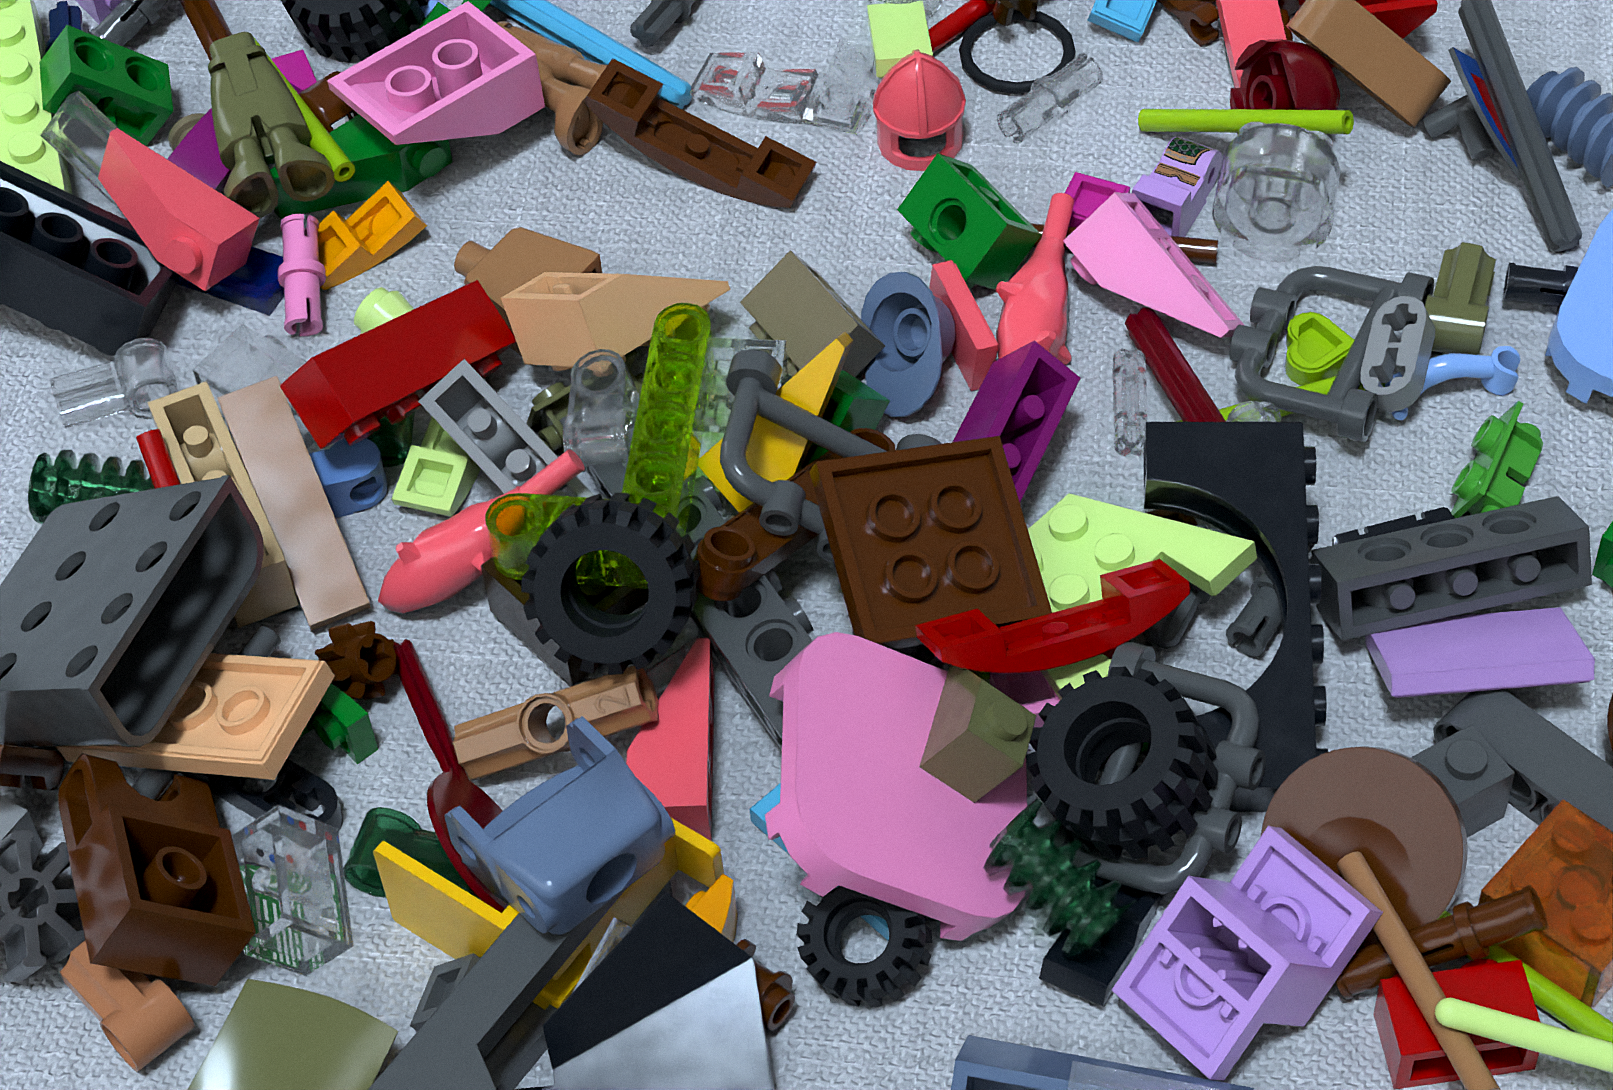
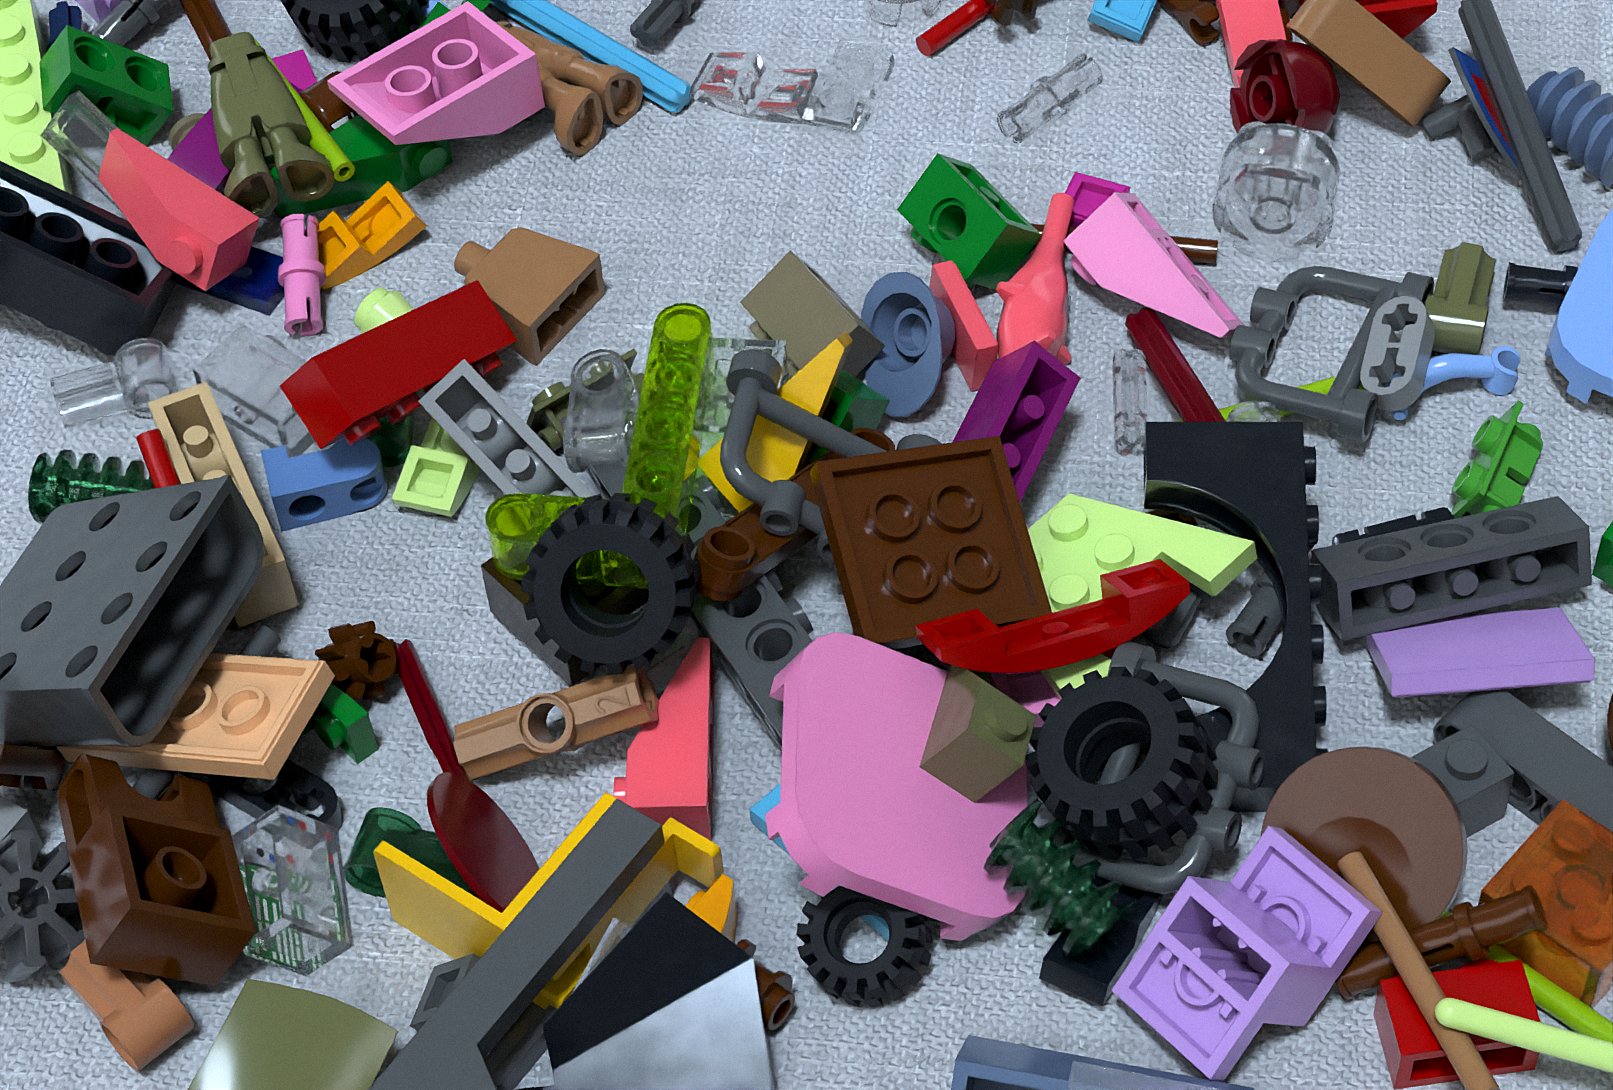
(294, 502): tile -> none
(452, 552): coral piece -> none
(568, 839): sand blue piece -> none
(576, 313): light nougat slope -> none
(692, 147): reddish brown slope -> none
(896, 32): yellowish green tile -> none
(918, 102): coral helmet -> none
(1008, 86): black piece -> none
(1180, 183): lavender leg -> none
(1233, 119): lime piece -> none
(1314, 348): lime tile -> none

